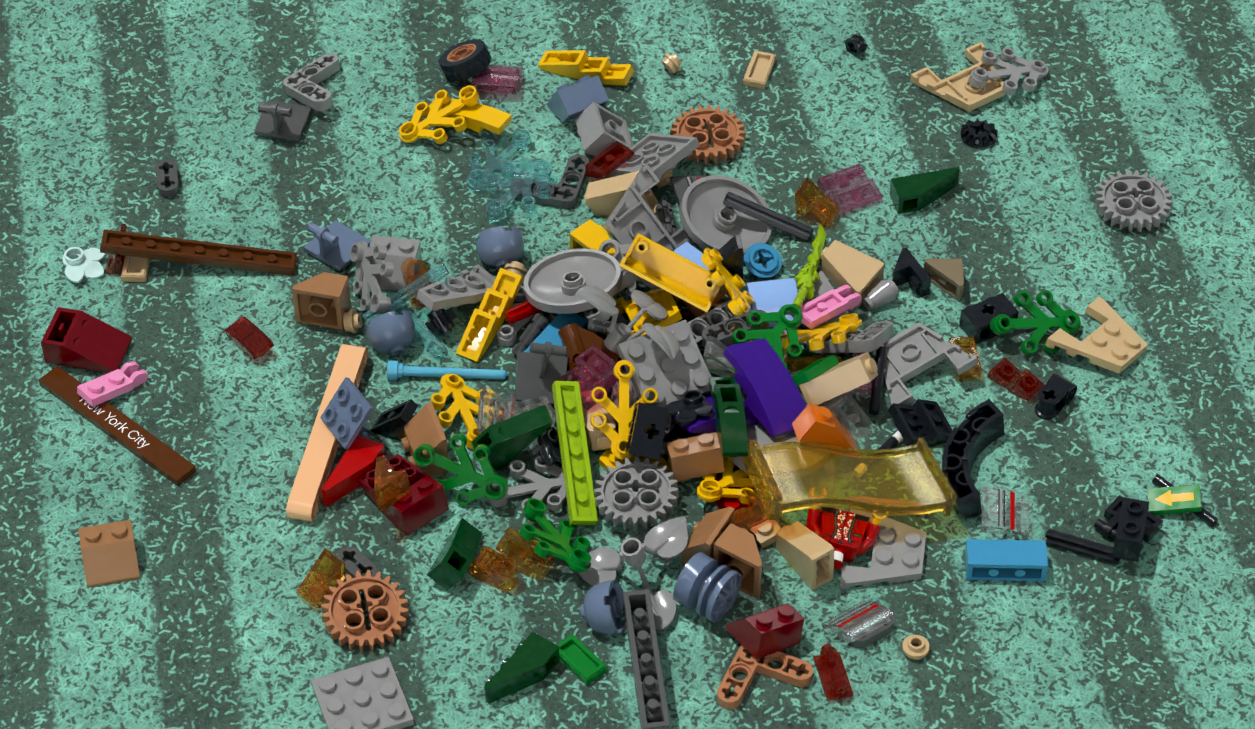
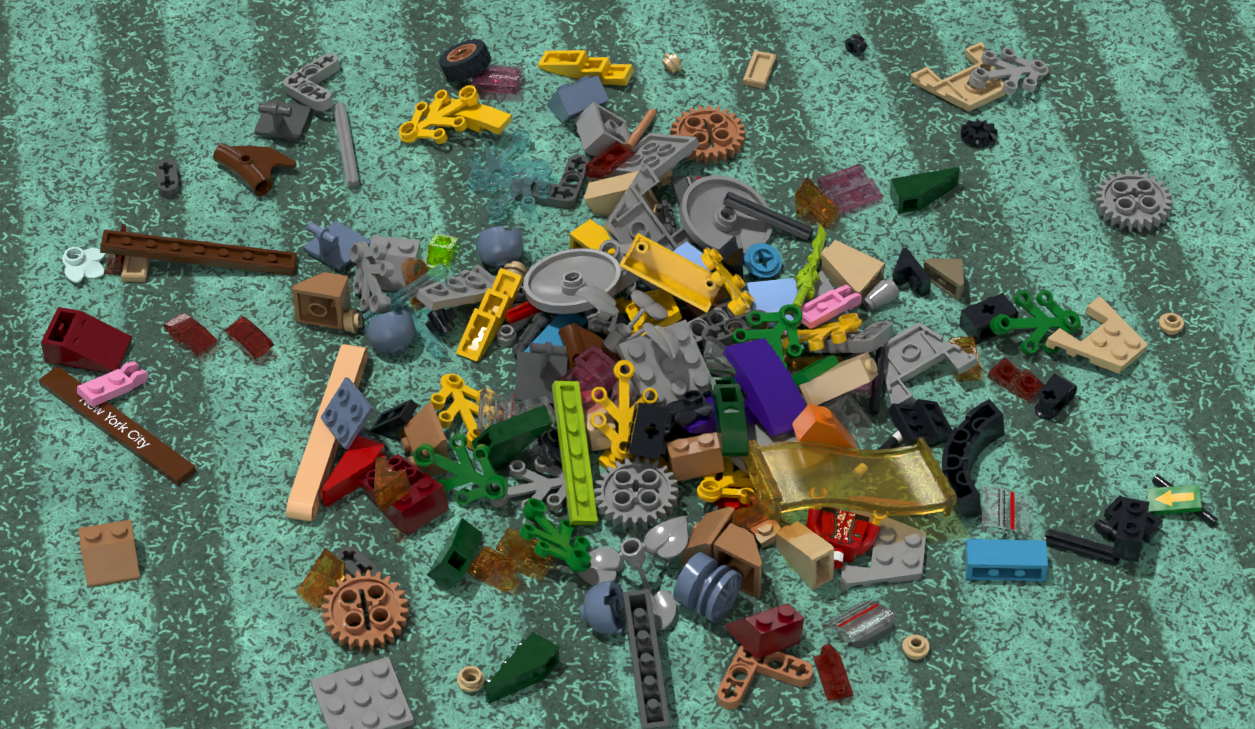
(191, 332): none -> clear red slope
(252, 164): none -> reddish brown pin
(346, 145): none -> light grey axle
(397, 370): medium azure piece -> none
(440, 250): none -> clear neon green slope
(467, 673): none -> tan plate
(580, 660): green tile -> none
(640, 129): none -> nougat bar
(1171, 323): none -> tan plate

